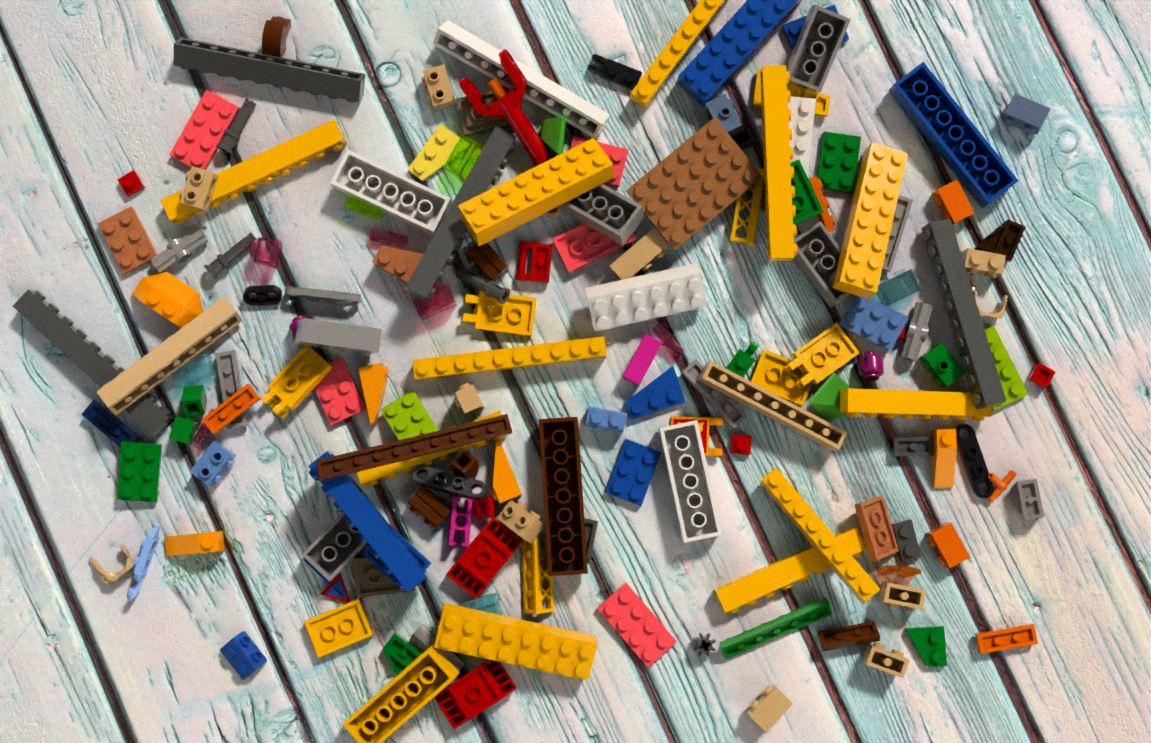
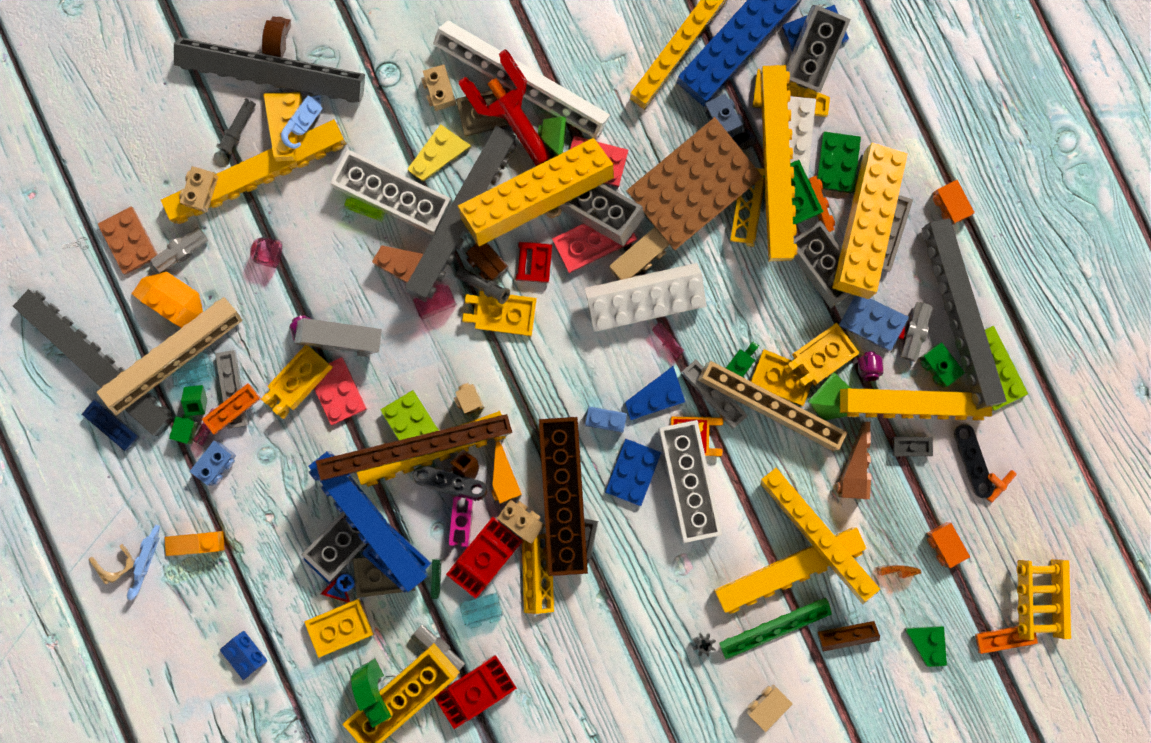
(131, 183): red plate -> none
(139, 471): green plate -> none
(204, 131): coral plate -> none
(224, 261): dark grey pin -> none
(263, 295): black plate -> none
(279, 110): none -> yellow wing
(302, 119): none -> light blue plate
(315, 294): light grey plate -> none
(348, 587): none -> blue bush
(366, 692): none -> green arch
(374, 385): light orange slope -> none
(388, 238): clear pink axle -> none
(400, 653): green wing -> none
(430, 507): reddish brown brick -> none
(436, 578): none -> clear green tile
(463, 157): clear neon green panel -> none
(484, 507): red plate -> none
(509, 358): yellow brick -> none
(515, 641): yellow brick -> none
(616, 72): black hinge -> none
(636, 624): coral plate -> none
(642, 360): dark pink piece -> none
(740, 444): red plate -> none
(855, 480): none -> nougat wedge
(876, 528): nougat plate -> none
(884, 660): tan brick -> none
(898, 287): clear light blue brick -> none
(902, 595): tan brick -> none
(906, 540): dark grey plate -> none
(943, 457): light orange slope -> none
(953, 135): blue brick -> none
(983, 263): tan brick -> none
(995, 314): tan helmet -> none
(1003, 239): dark brown wing -> none
(1025, 114): sand blue brick -> none
(1030, 499): light grey hinge -> none
(1041, 375): red plate -> none
(1060, 599): none -> yellow fence

